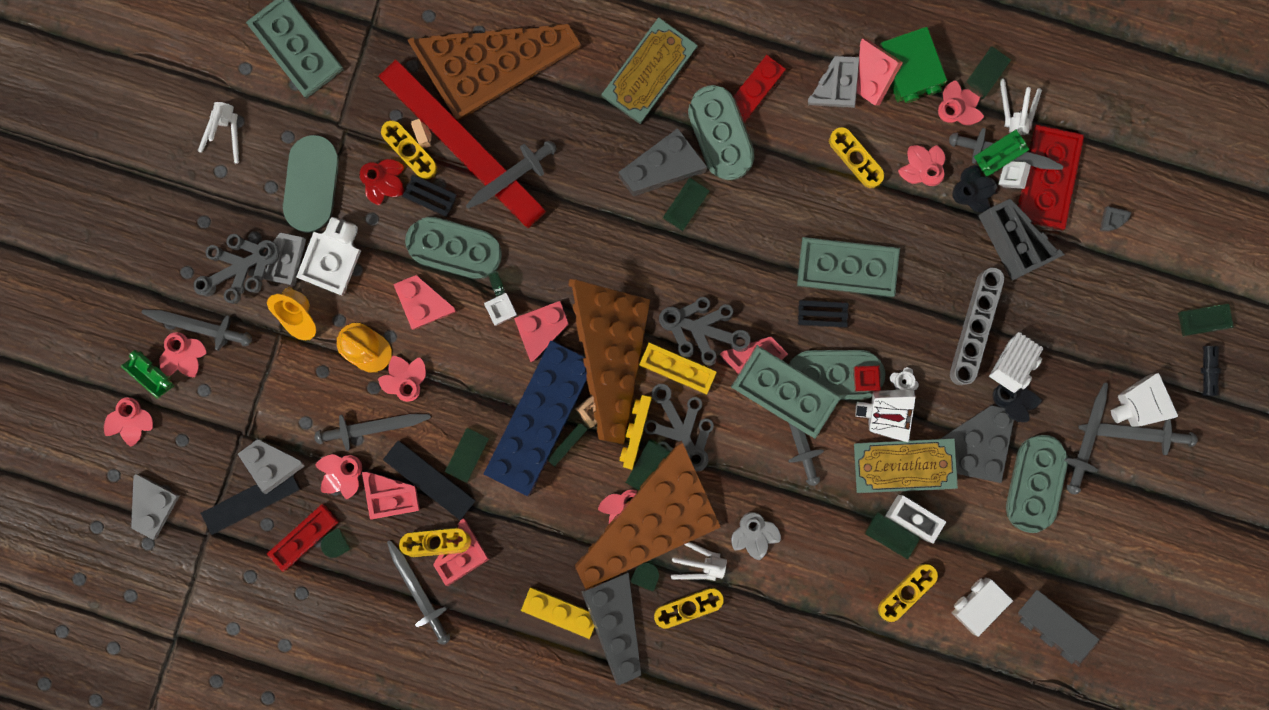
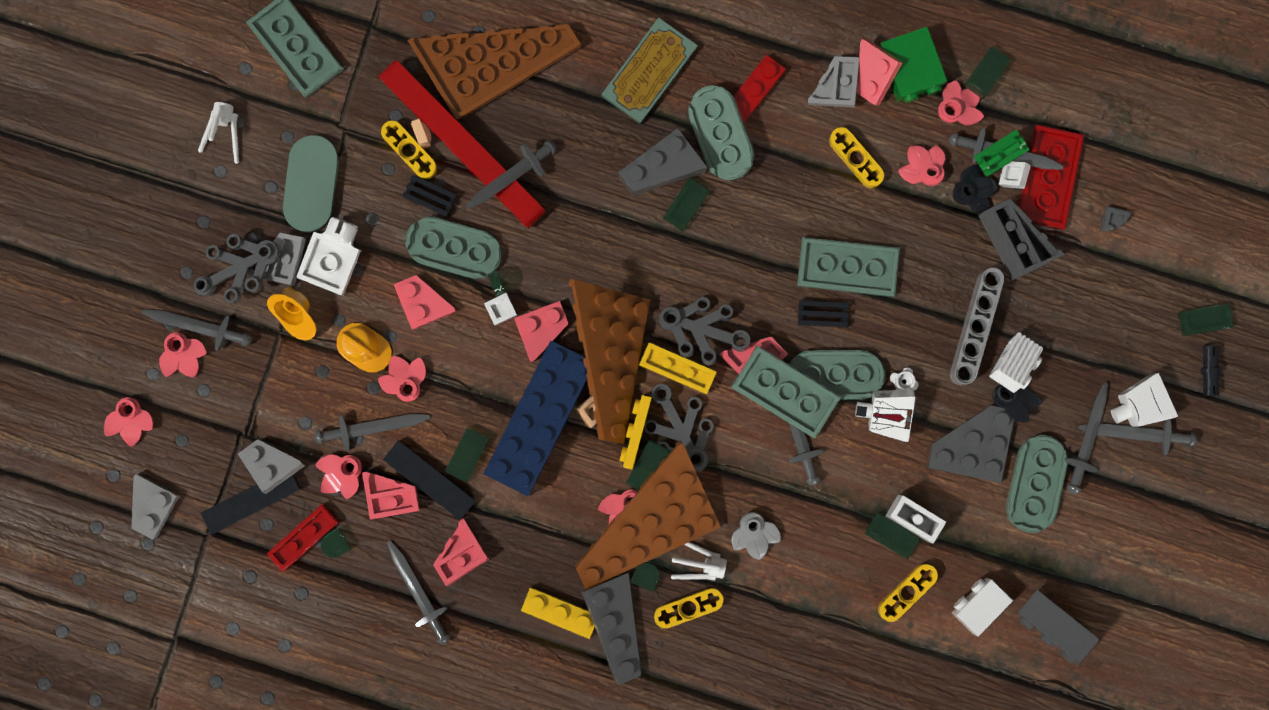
(147, 375): green hinge -> none
(386, 180): red plate -> none
(426, 536): yellow beam -> none
(567, 444): clear green tile -> none
(867, 378): red tile -> none
(905, 465): tile -> none
(1020, 121): white plant -> none

